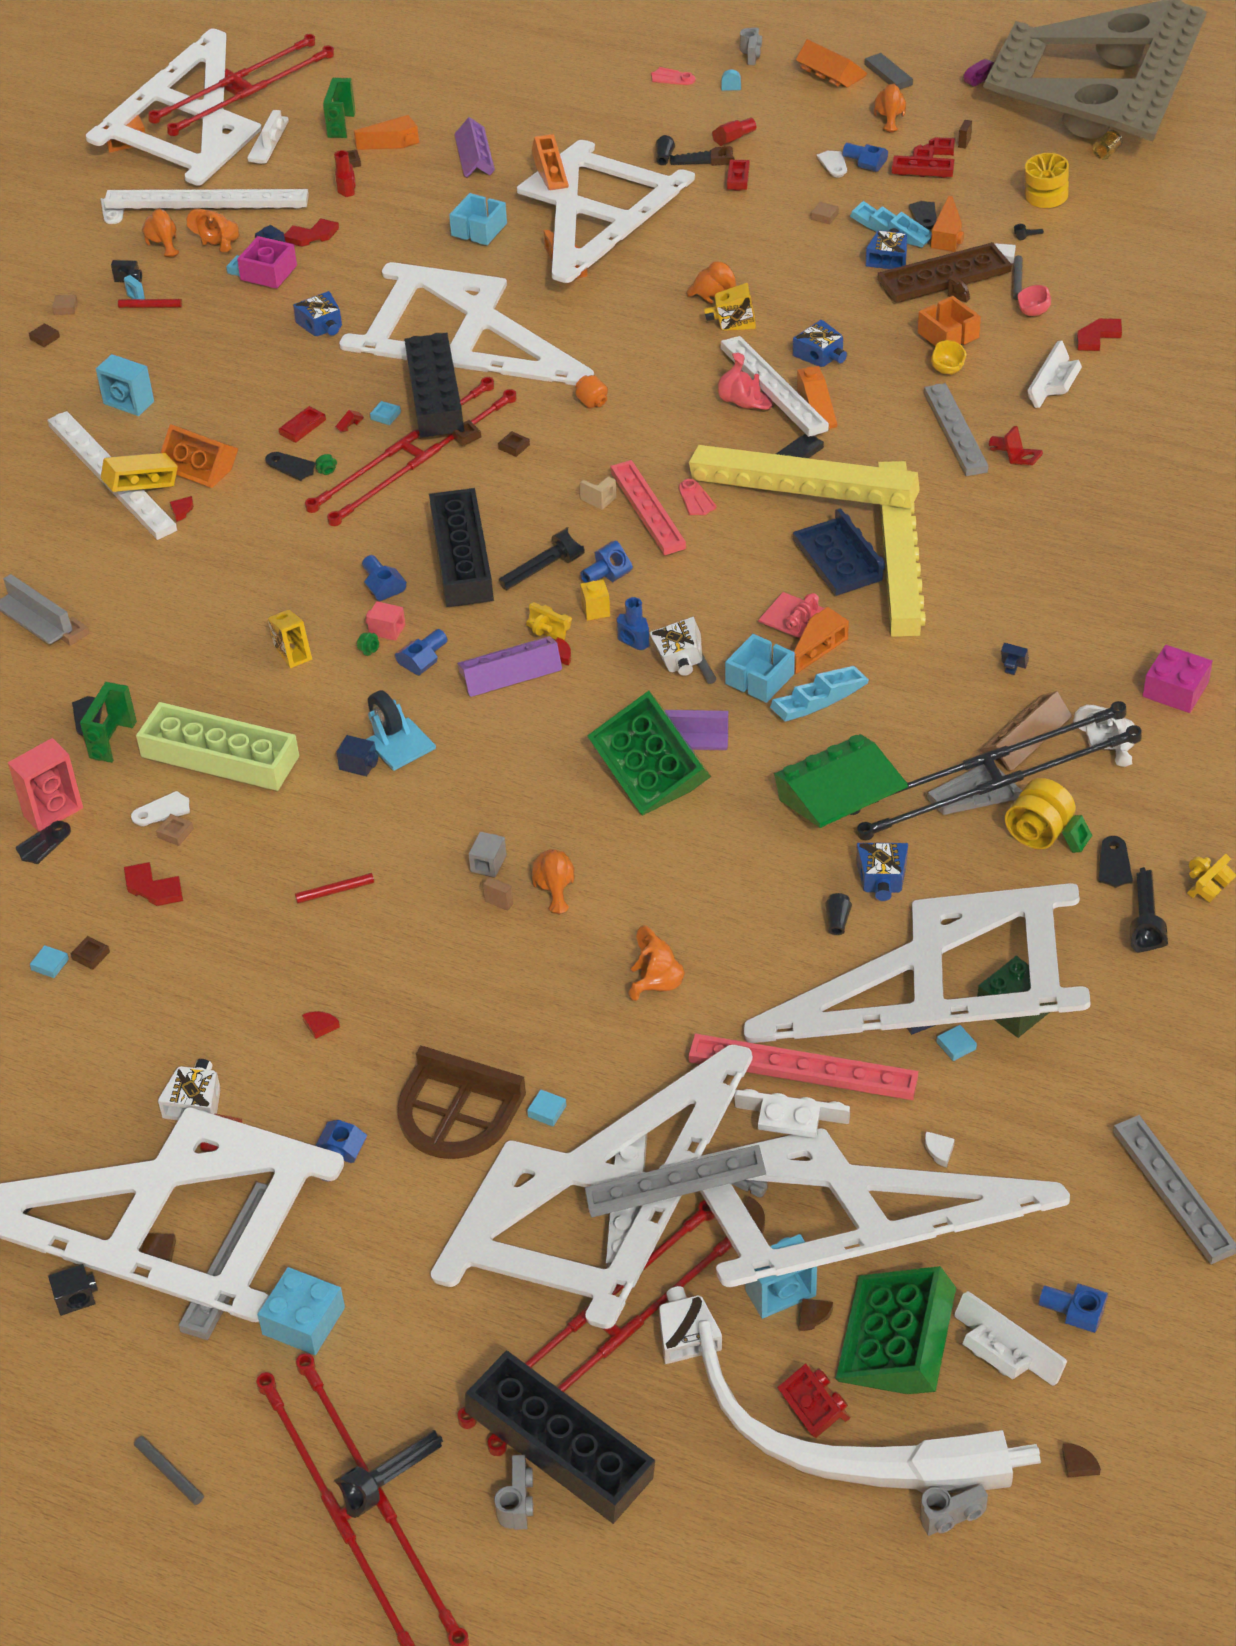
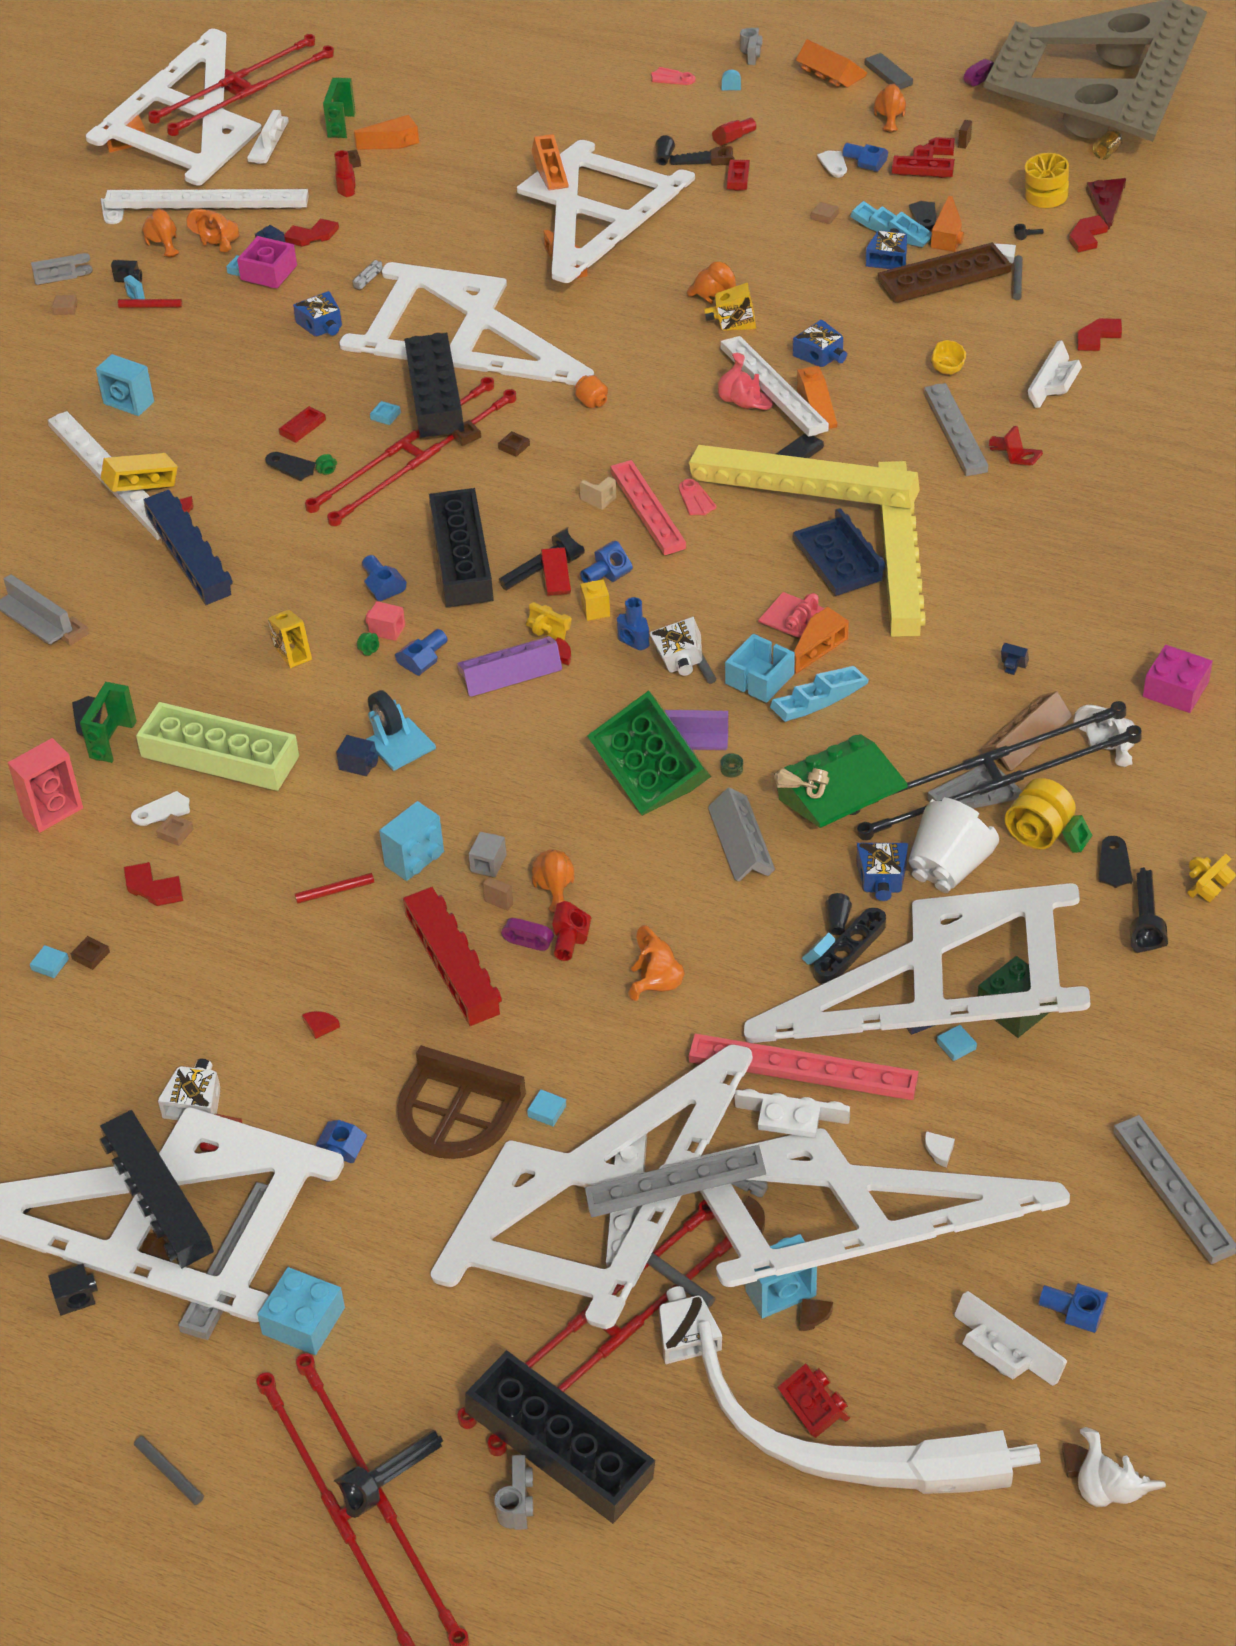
(43, 842): black piece -> none
(44, 335): reddish brown tile -> none
(60, 268): none -> light grey hinge
(156, 1189): none -> black brick
(188, 547): none -> dark blue brick
(198, 456): orange slope -> none
(348, 419): red tile -> none
(367, 274): none -> light grey axle
(412, 841): none -> medium azure brick
(452, 956): none -> red brick
(471, 219): medium azure piece -> none
(473, 148): medium lavender panel -> none
(527, 934): none -> magenta beam
(555, 571): none -> red tile
(571, 927): none -> red piece
(680, 1279): none -> dark grey bar
(728, 759): none -> clear green bush
(740, 834): none -> light grey panel
(786, 779): none -> tan piece
(818, 949): none -> medium azure tile
(847, 944): none -> black beam
(898, 1330): green slope -> none
(950, 844): none -> white cone
(953, 322): orange piece -> none
(954, 1510): light grey plate -> none
(958, 289): reddish brown tile -> none
(1034, 300): coral hair -> none
(1083, 234): none -> red tile
(1105, 1482): none -> white piece
(1106, 197): none -> dark red wing

